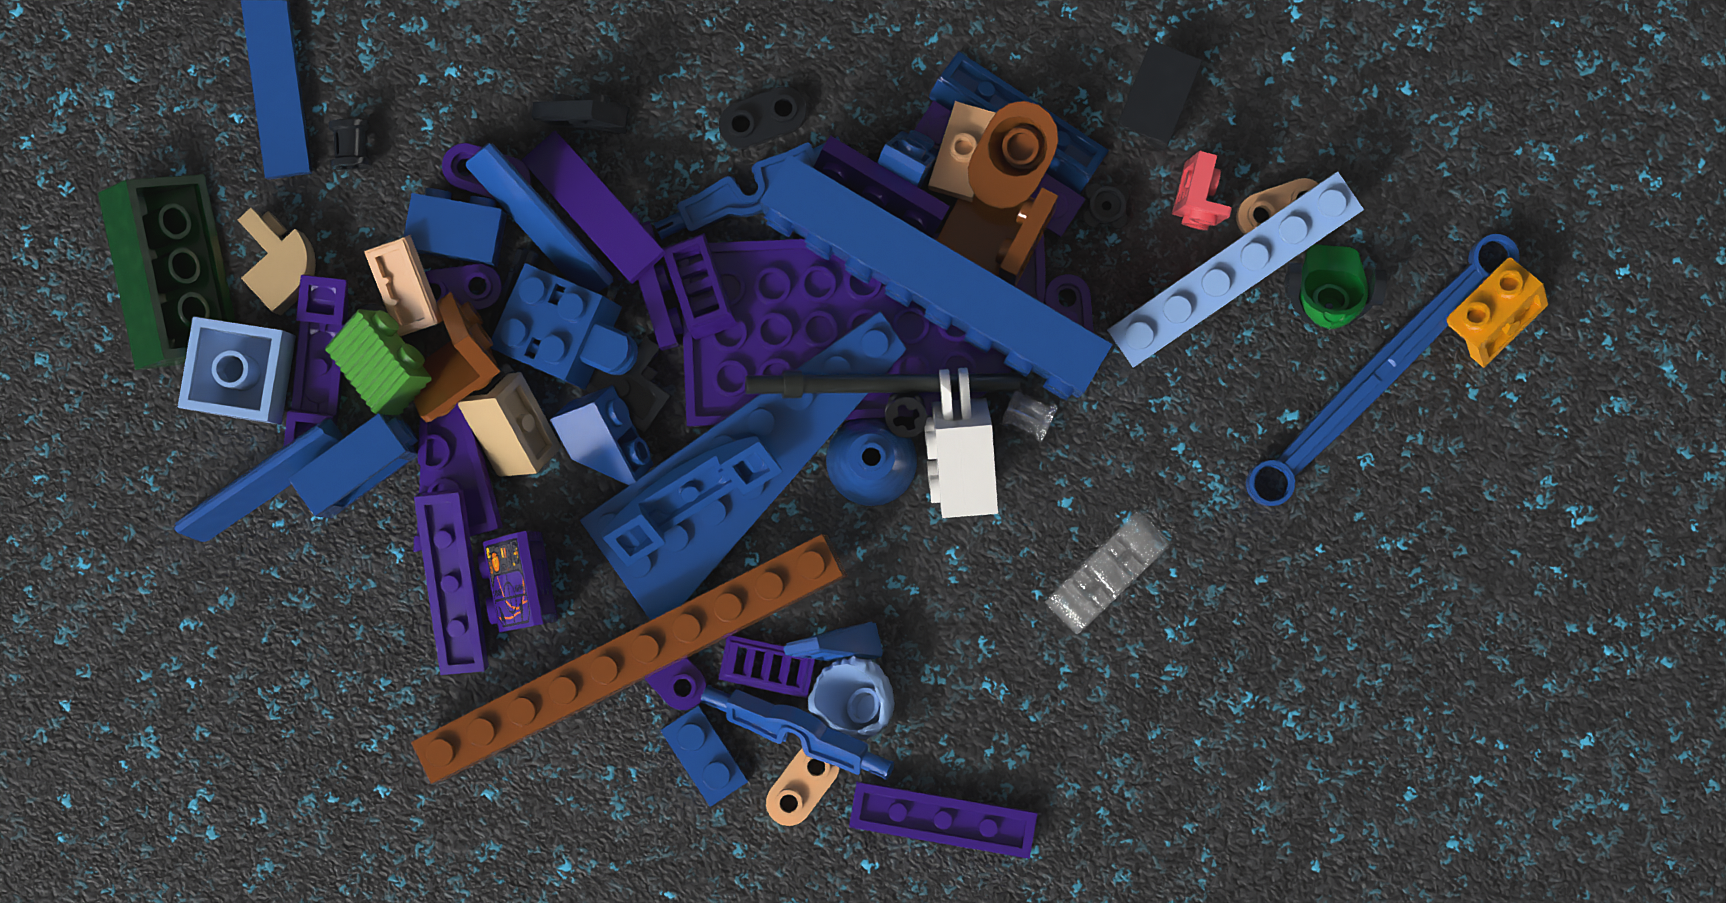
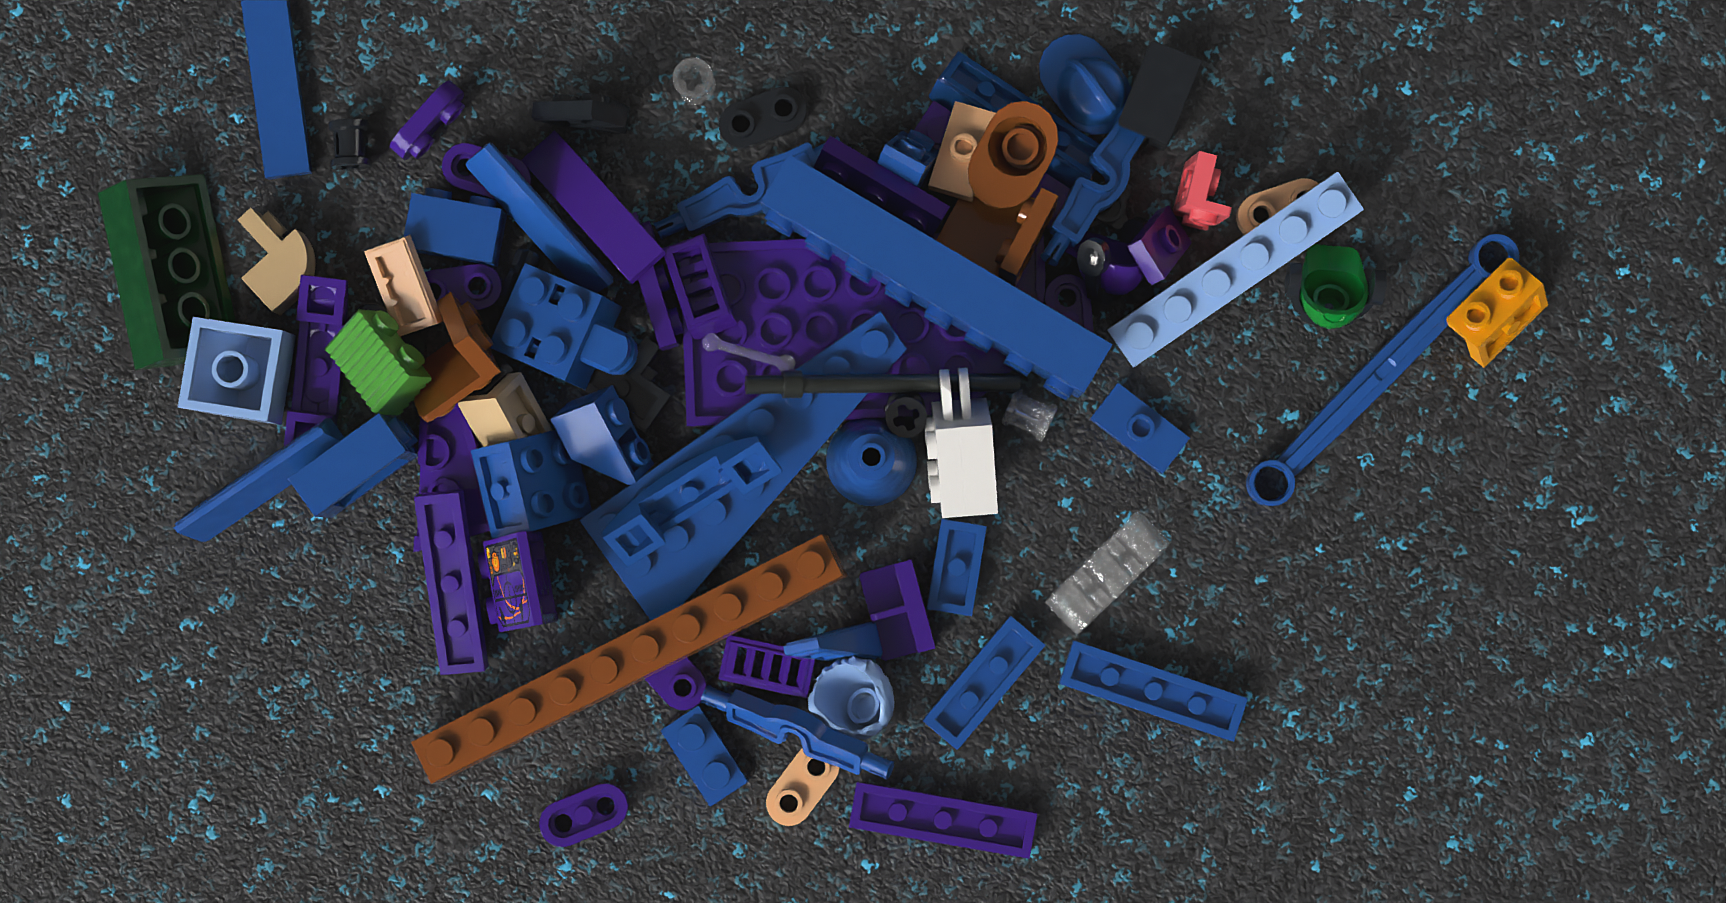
(416, 134): none -> dark purple plate
(530, 484): none -> blue bracket
(584, 813): none -> dark purple plate
(686, 69): none -> clear bush
(712, 342): none -> clear hinge
(897, 609): none -> dark purple panel
(956, 567): none -> blue plate
(983, 682): none -> blue plate
(1084, 83): none -> blue piece
(1090, 198): none -> blue piece
(1107, 263): none -> cap
(1139, 428): none -> blue plate
(1153, 691): none -> blue plate
(1159, 245): none -> dark purple plate

